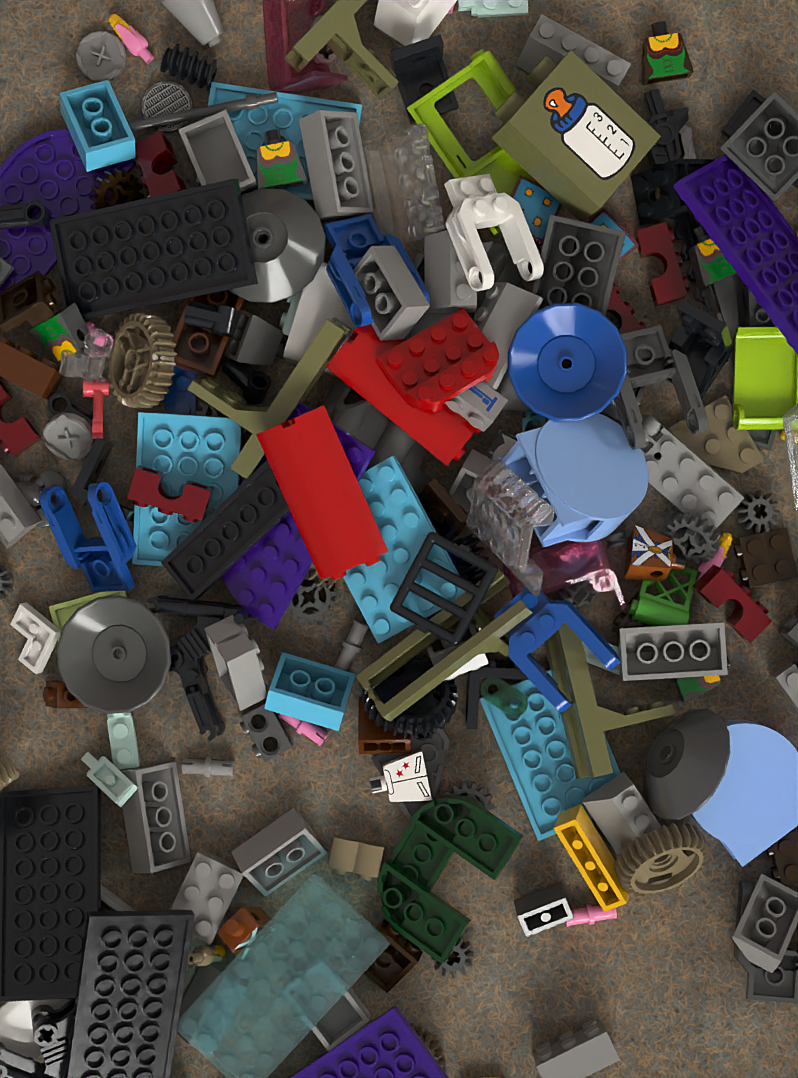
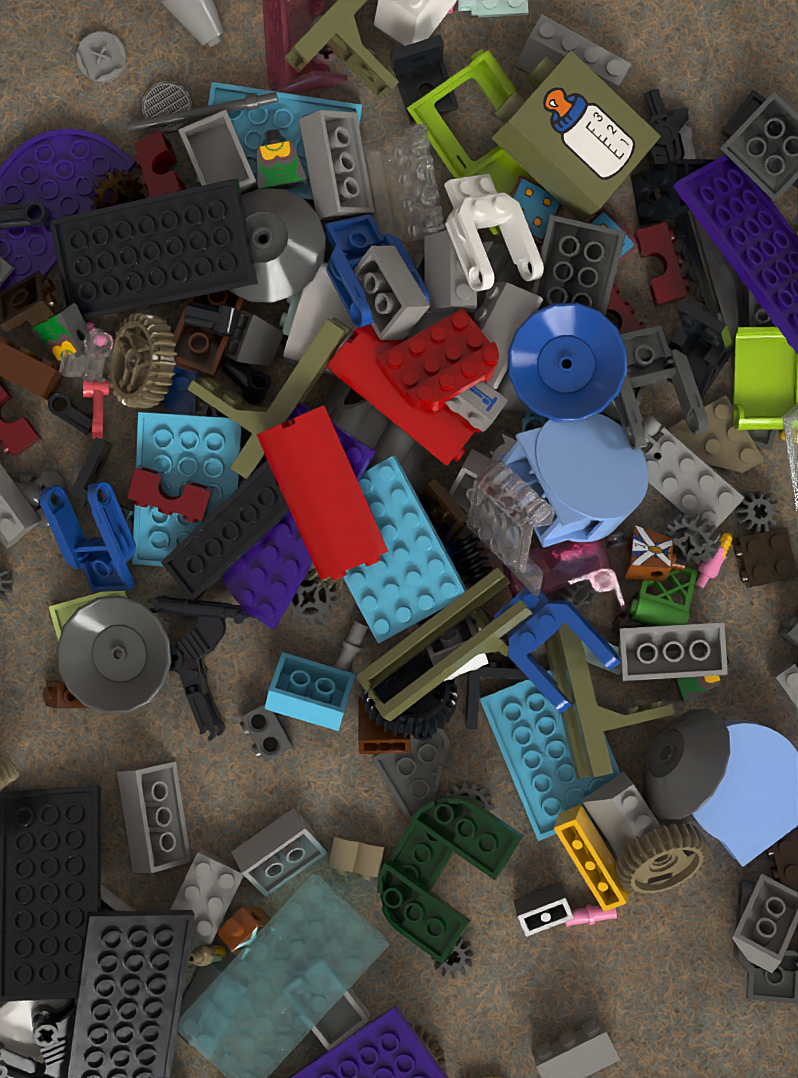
(41, 637): white plate -> none
(68, 436): light grey tile -> none
(97, 125): medium azure brick -> none
(109, 779): light aqua hinge -> none
(123, 740): light aqua hinge -> none
(132, 39): bright pink piece -> none
(189, 67): black piece -> none
(208, 767): light grey pin -> none
(237, 662): light grey piece -> none
(308, 729): bright pink pin -> none
(394, 960): dark brown plate -> none
(404, 779): white torso -> none
(465, 615): black bar -> none
(502, 697): clear green plate -> none
(664, 56): torso -> none
(708, 261): torso -> none
(748, 617): dark red arch -> none

